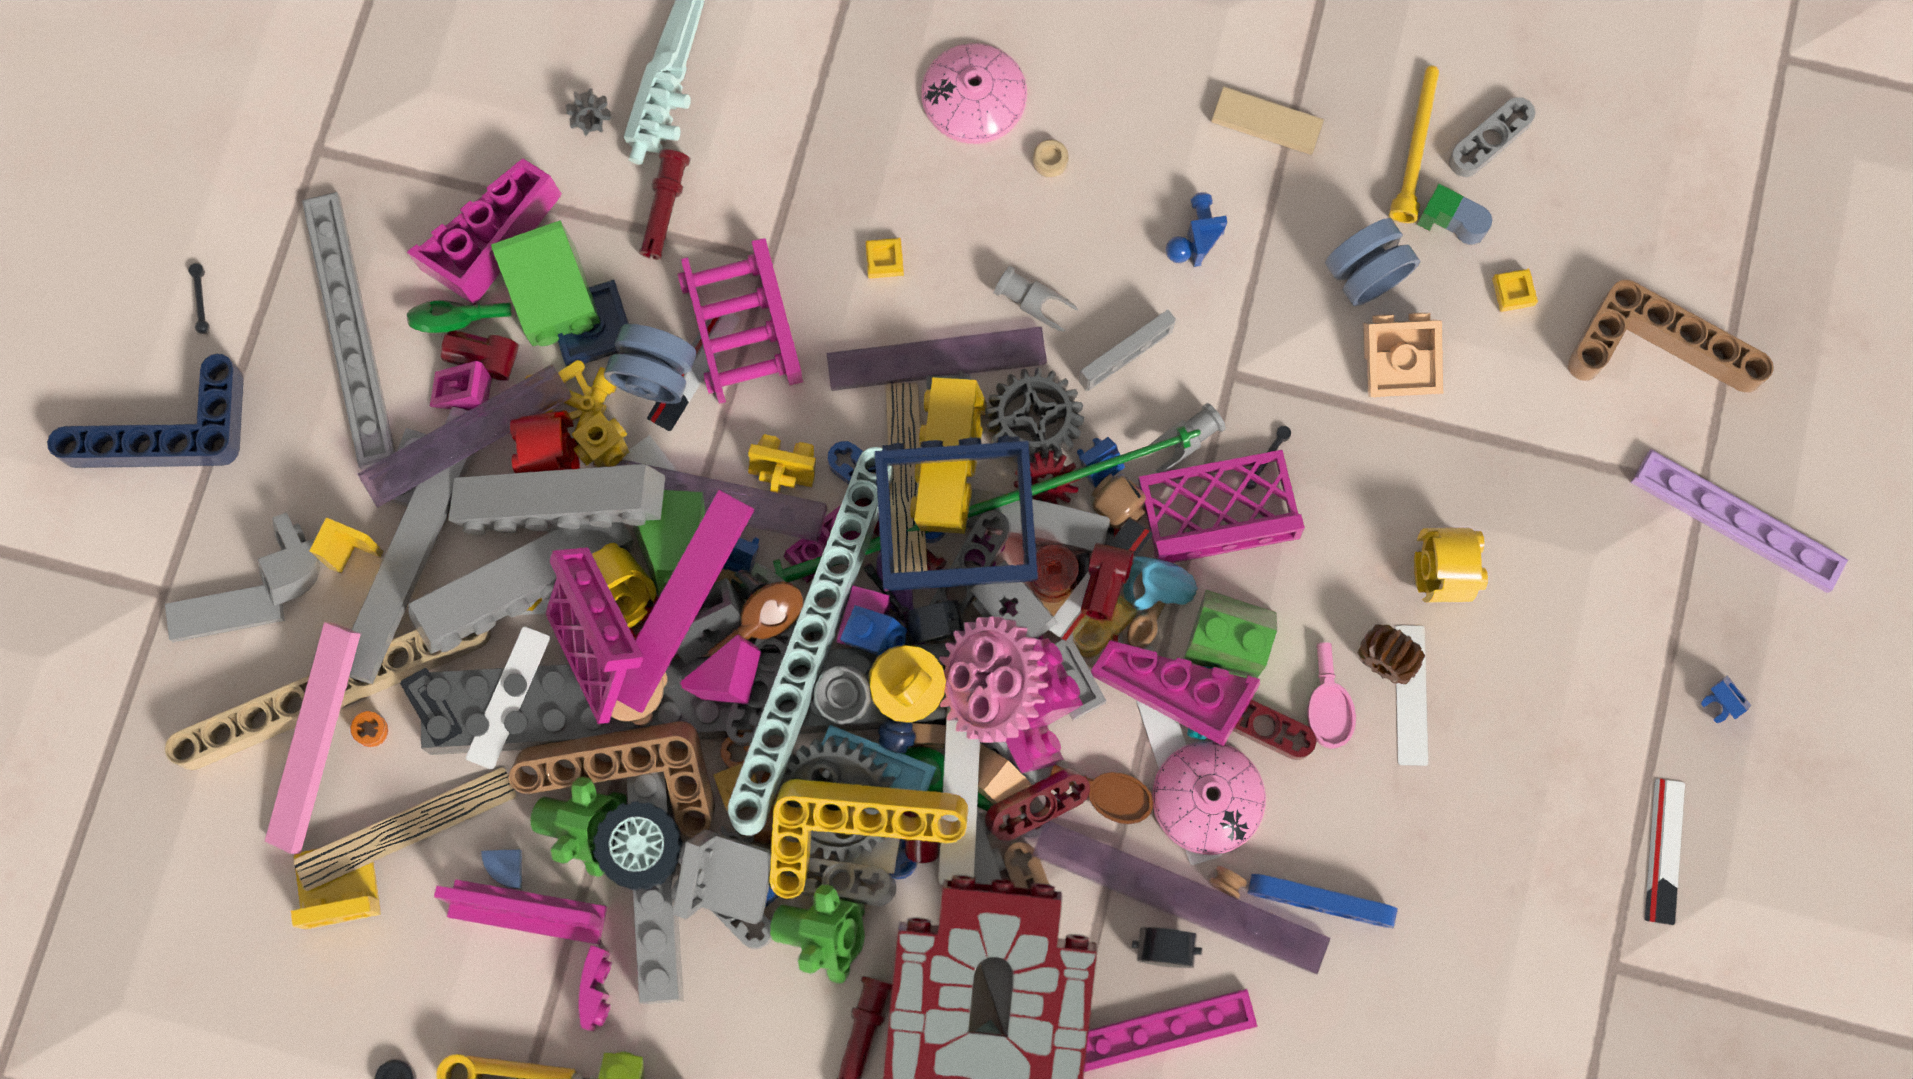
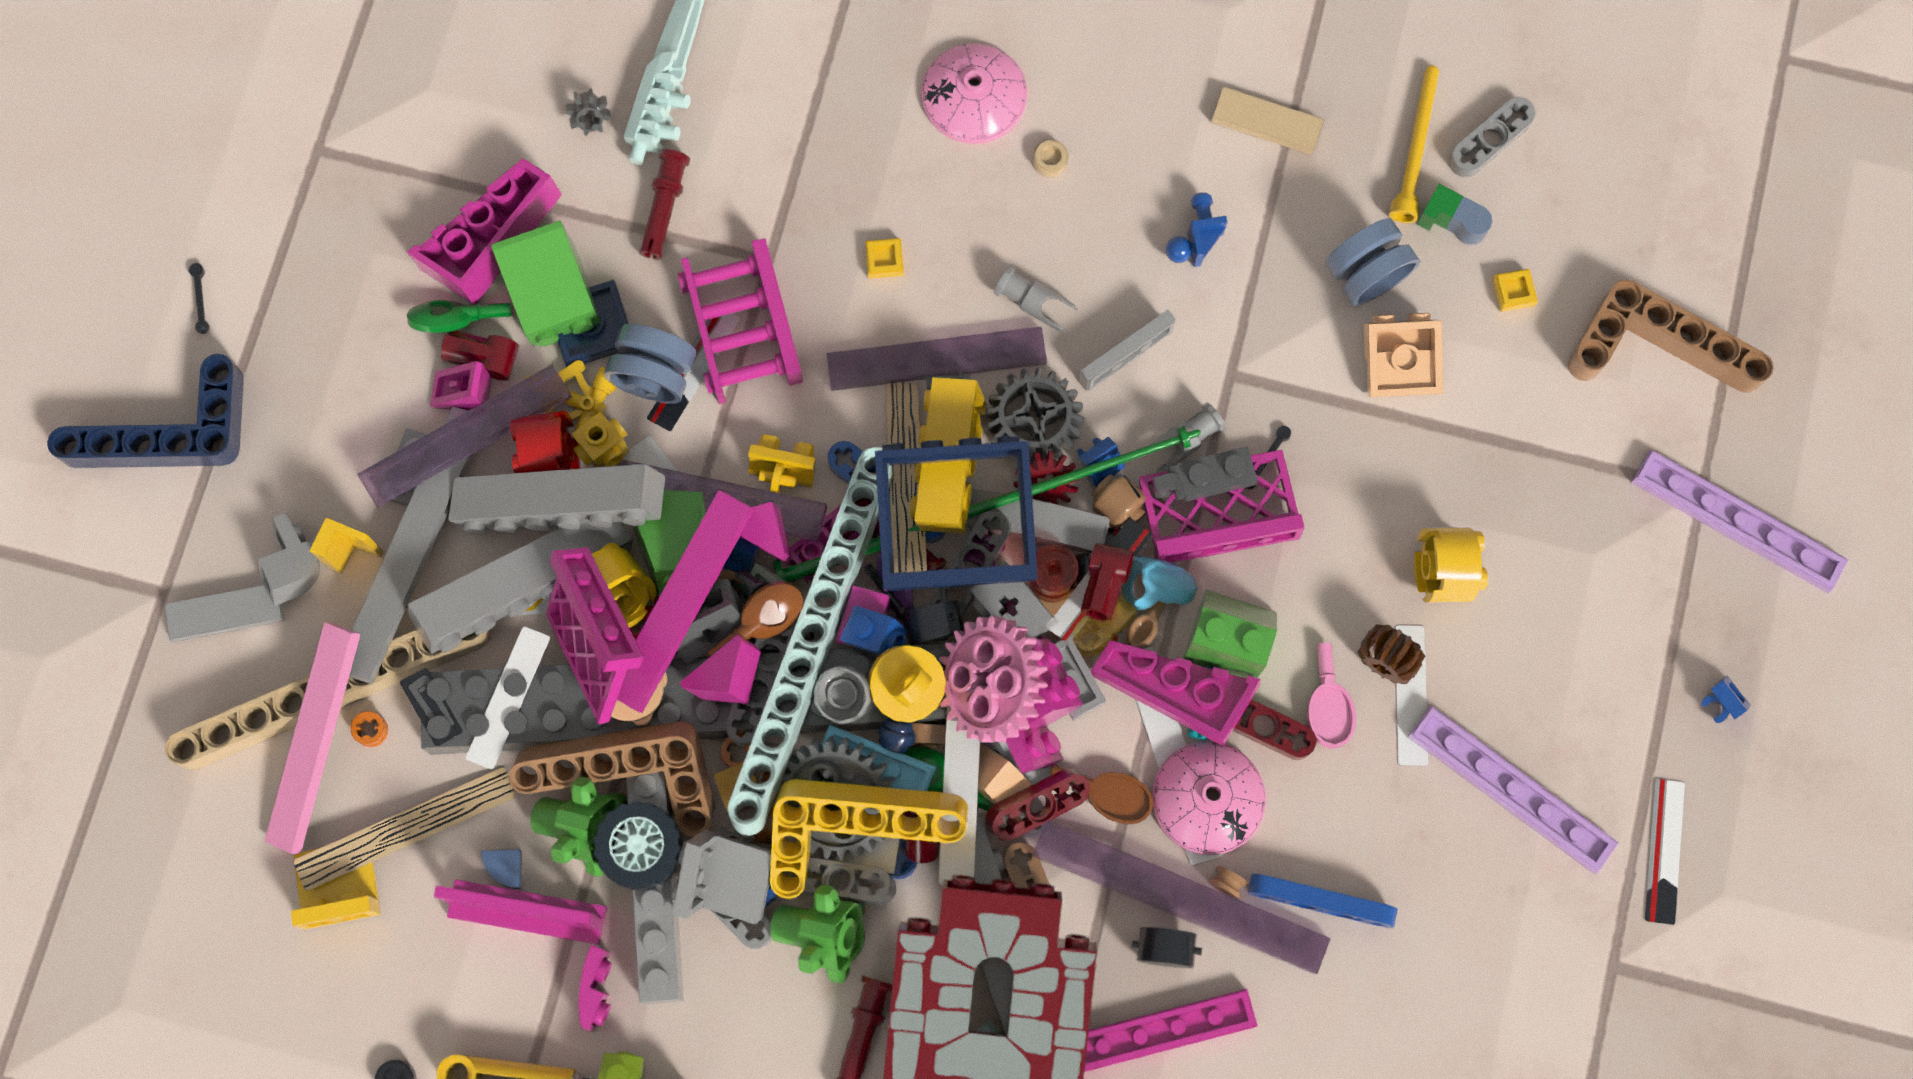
(349, 329): light grey tile -> none
(767, 531): none -> dark pink slope
(1207, 476): none -> dark grey hinge
(1513, 790): none -> lavender tile

